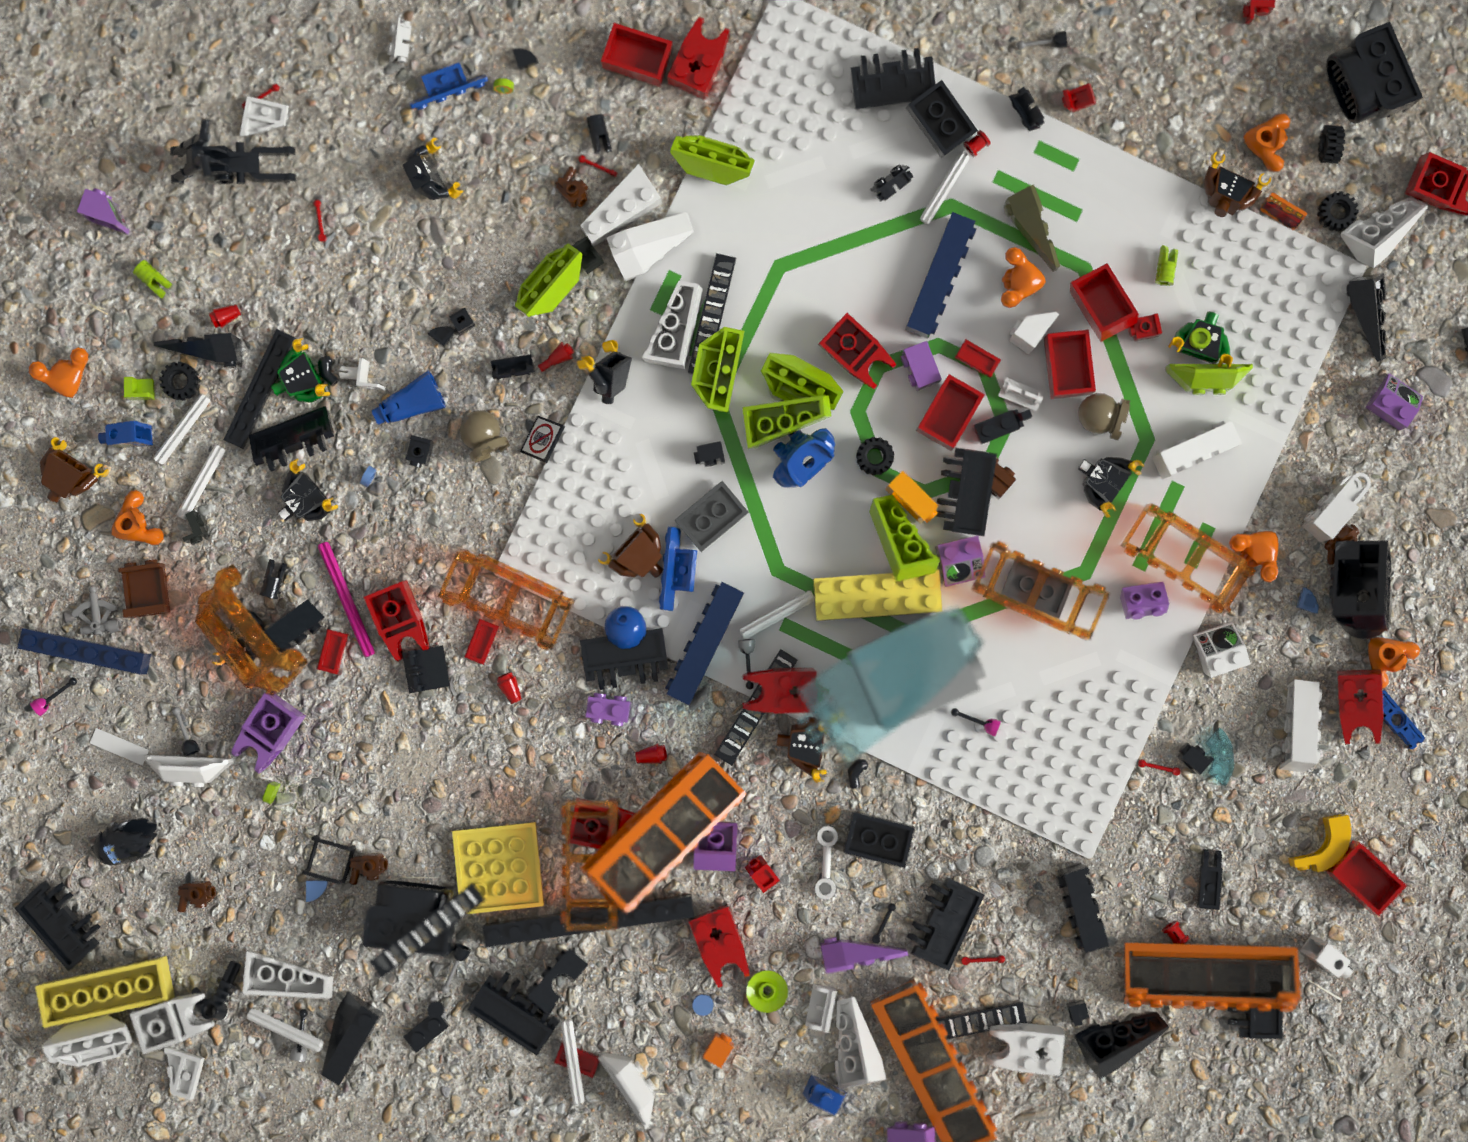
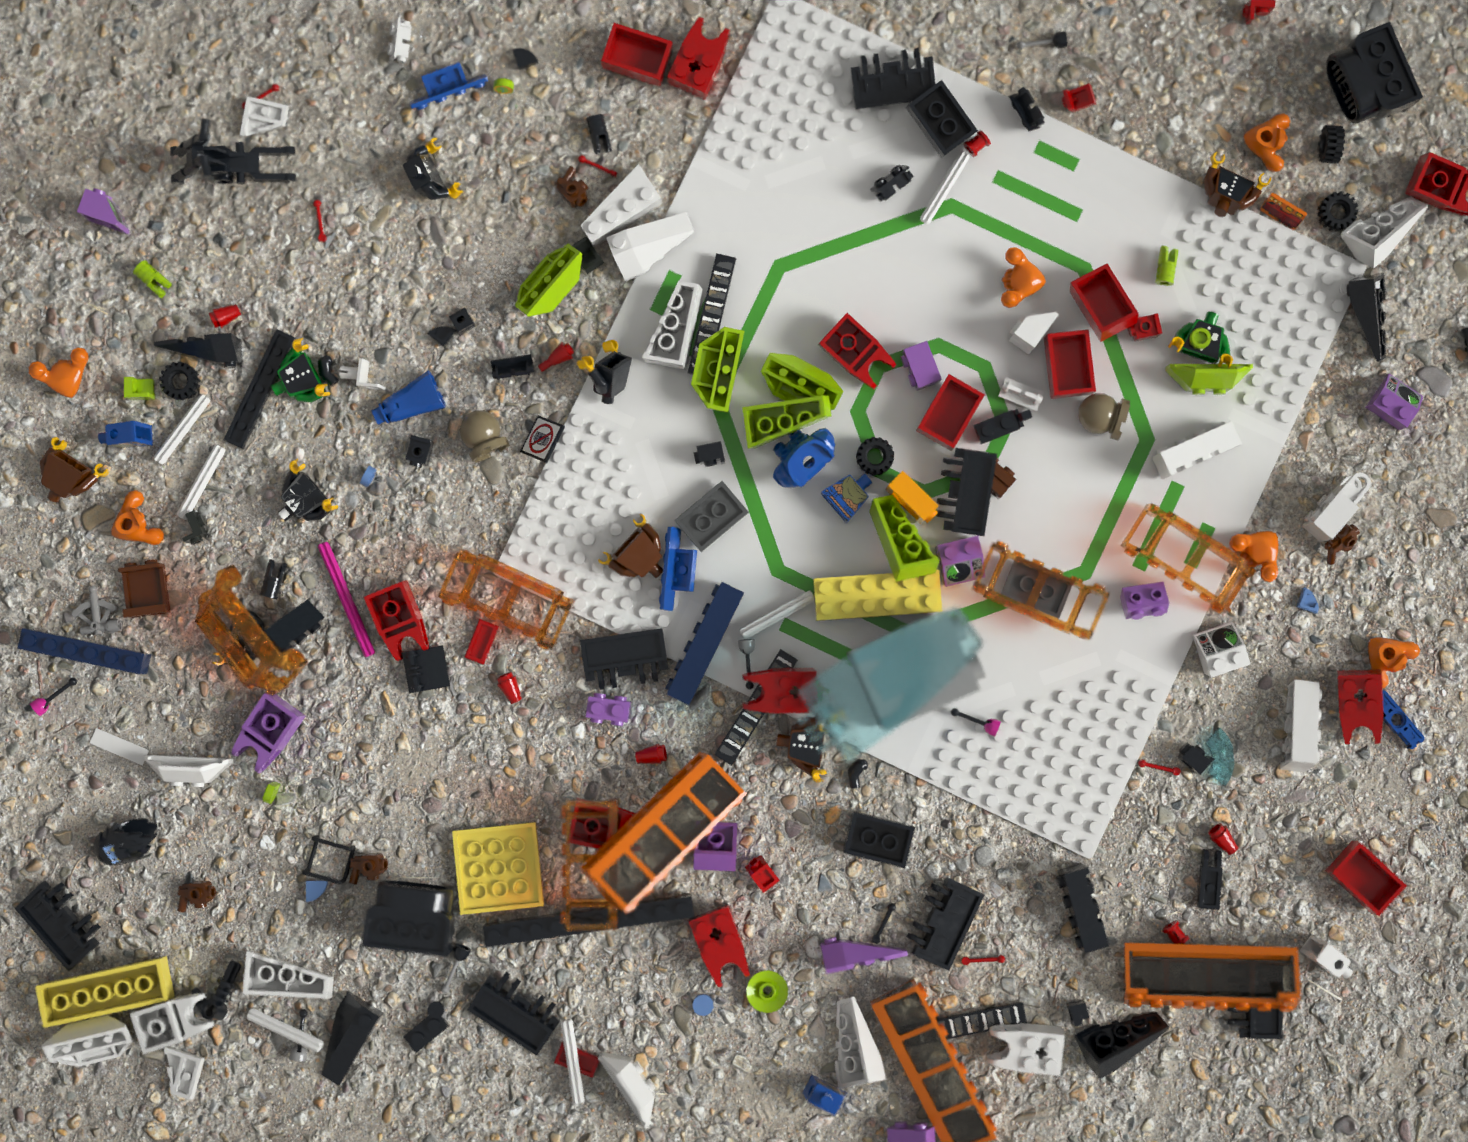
(189, 747): hinge -> none
(289, 437): black hinge -> none
(332, 651): red tile -> none
(427, 930): tile -> none
(567, 965): black arch -> none
(625, 627): blue cylinder -> none
(711, 159): lime wedge -> none
(718, 1049): orange brick -> none
(820, 1008): white hinge -> none
(825, 887): white piece -> none
(847, 495): none -> torso
(939, 277): dark blue brick -> none
(977, 358): red tile -> none
(1025, 212): olive wedge -> none
(1106, 480): black torso -> none
(1221, 836): none -> red cone
(1333, 848): yellow arch -> none
(1362, 575): black brick -> none

